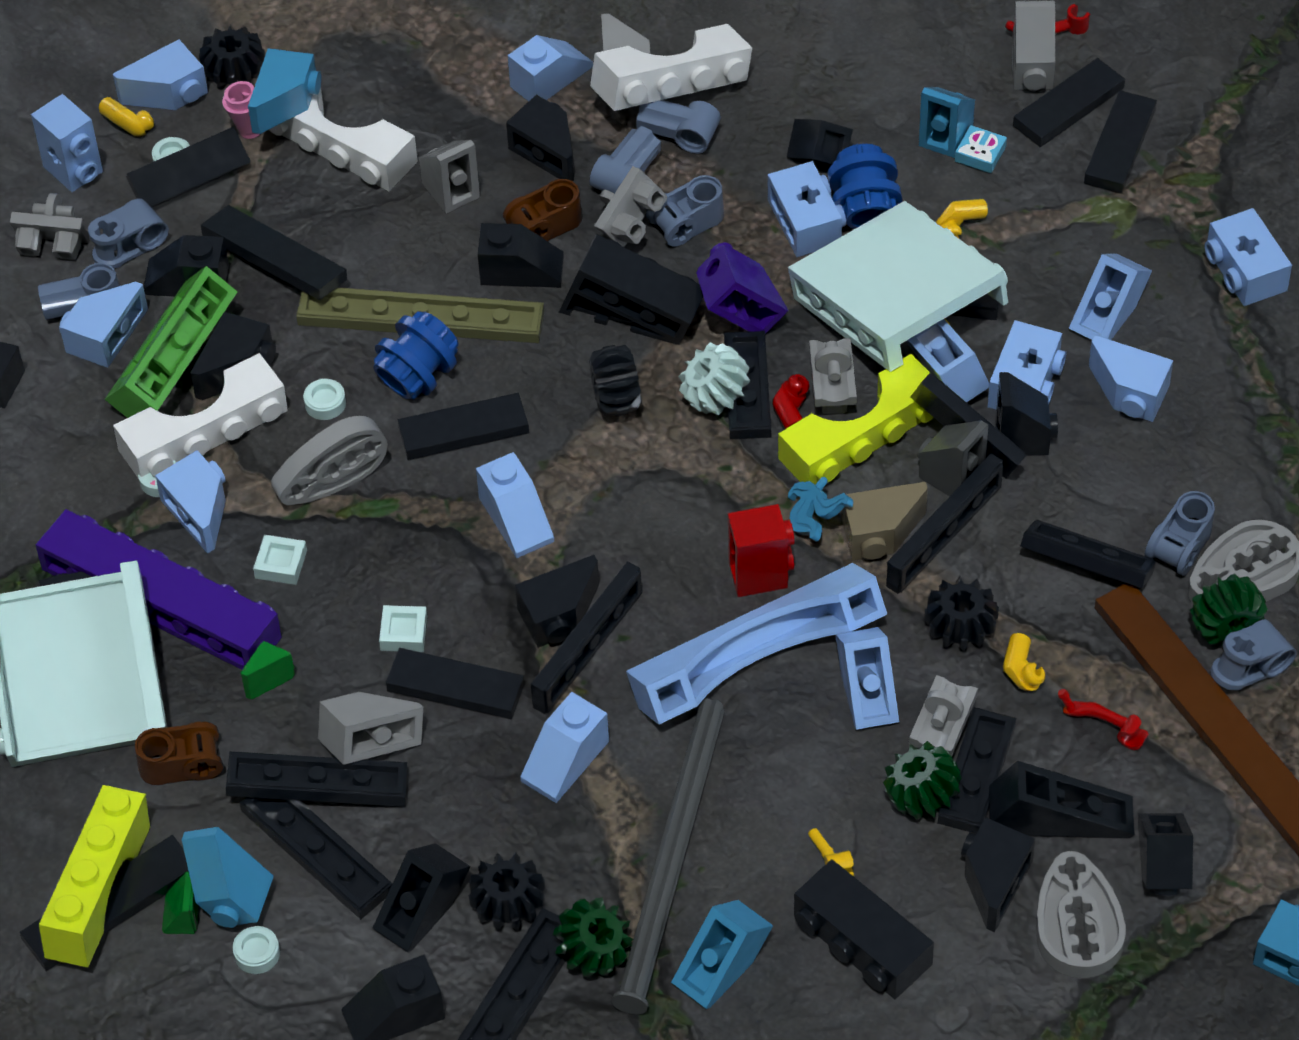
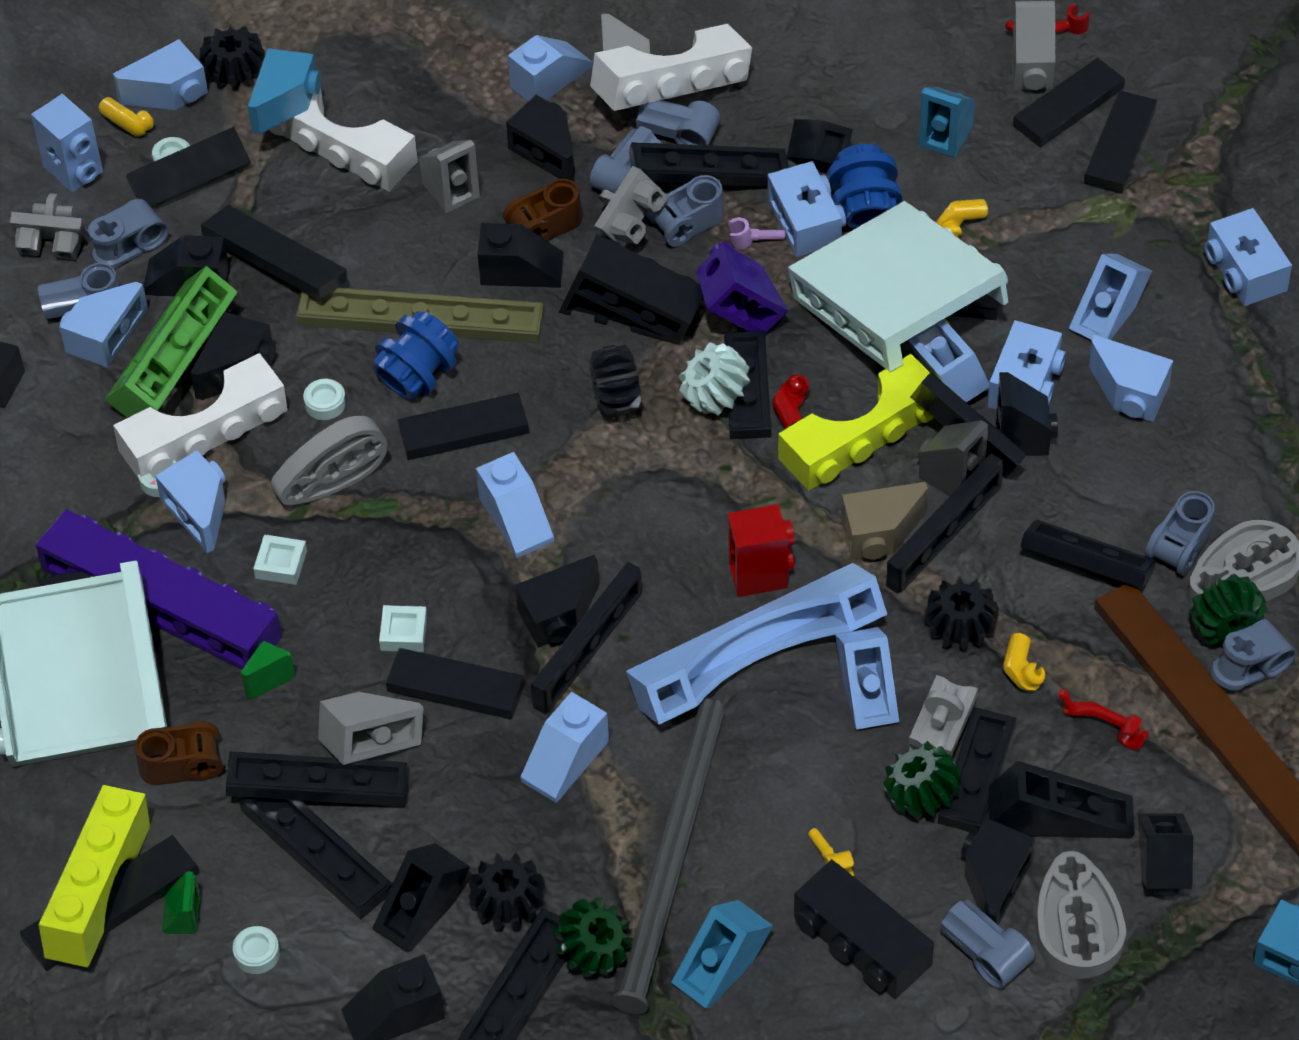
(225, 877): dark azure slope -> none
(236, 105): bright pink cone -> none
(726, 163): none -> black tile
(742, 236): none -> lavender hand
(813, 499): dark azure piece -> none
(832, 375): light grey hips -> none
(980, 149): tile -> none
(995, 952): none -> sand blue piece

